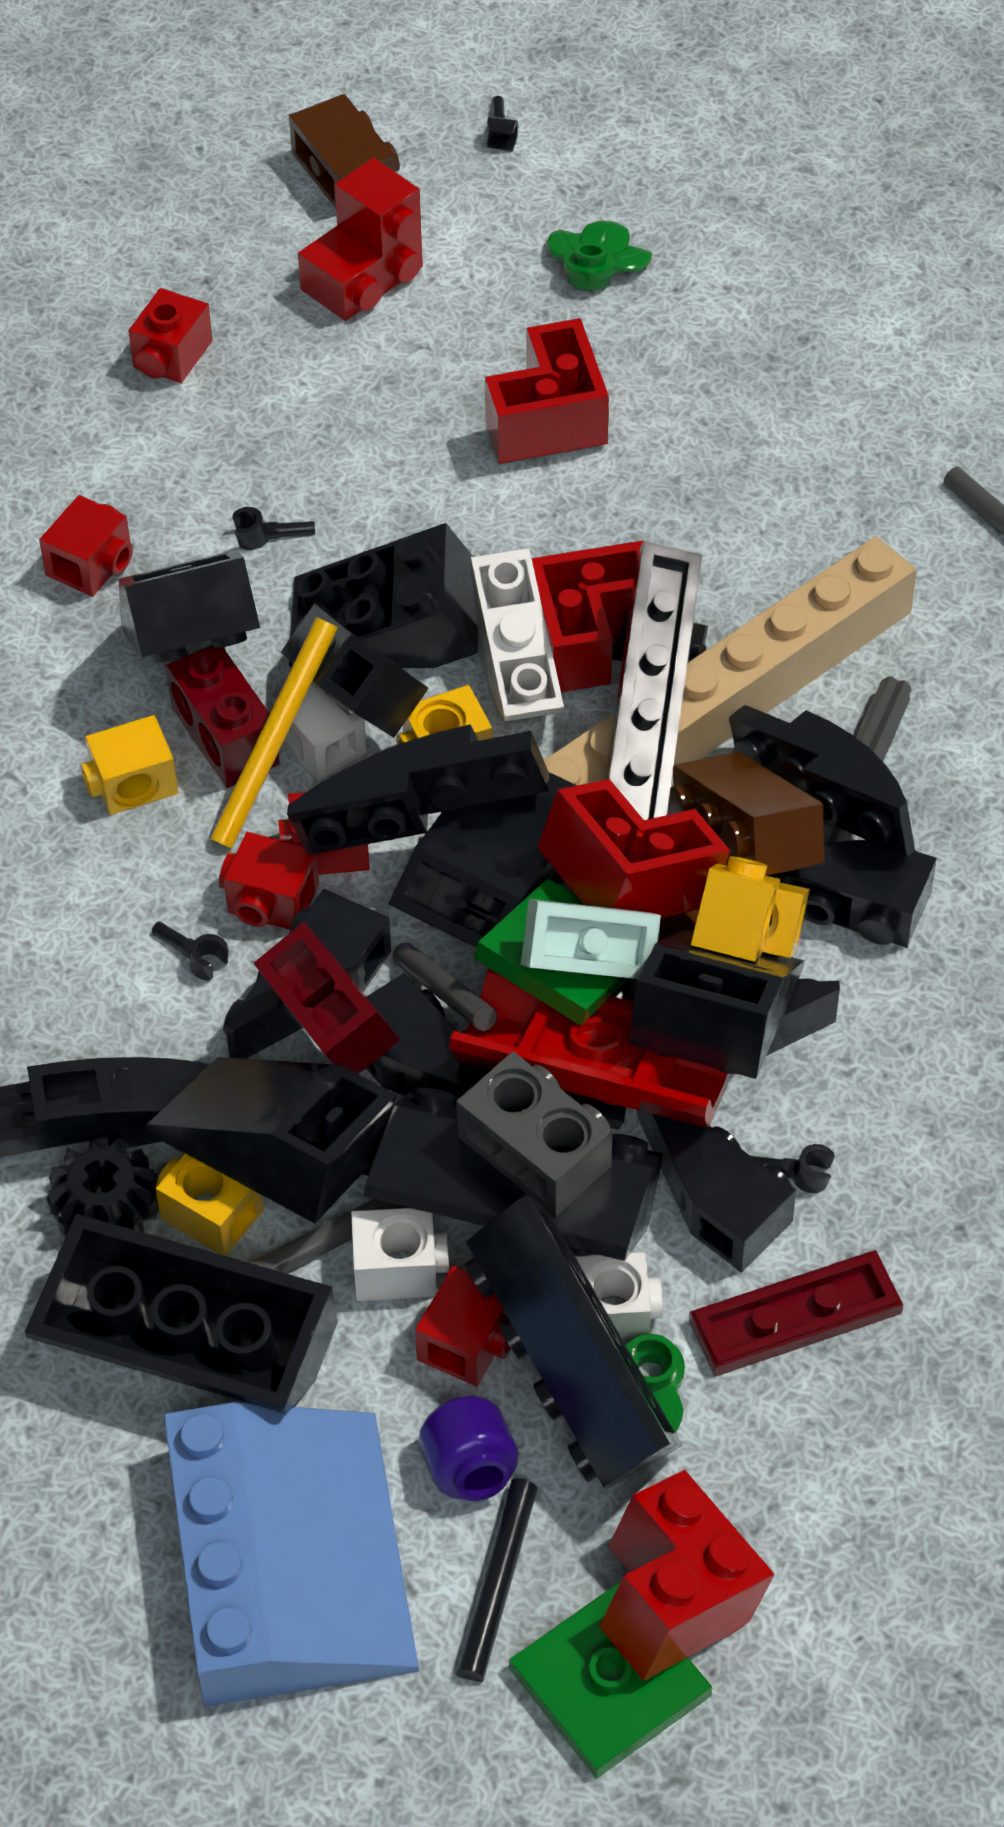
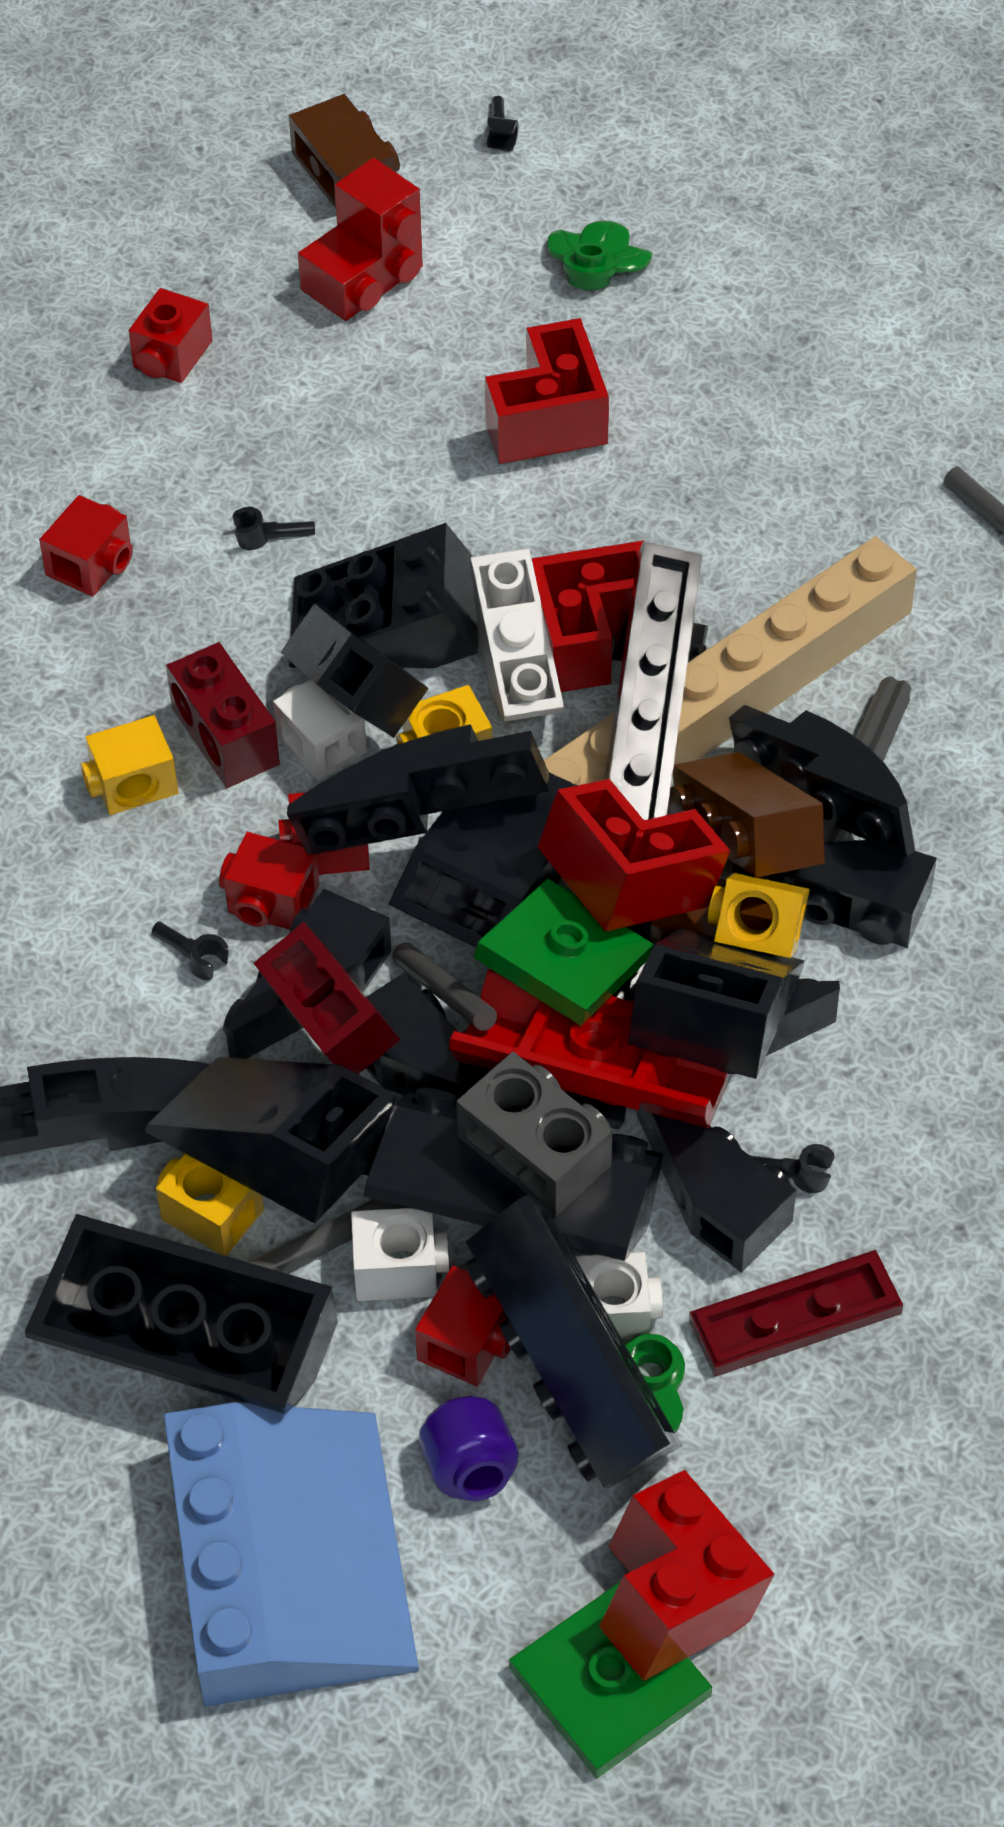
(123, 1176): black gear -> none
(188, 606): black slope -> none
(274, 732): yellow bar -> none
(497, 1580): black bar -> none
(588, 938): light aqua plate -> none
(736, 909): yellow brick -> none

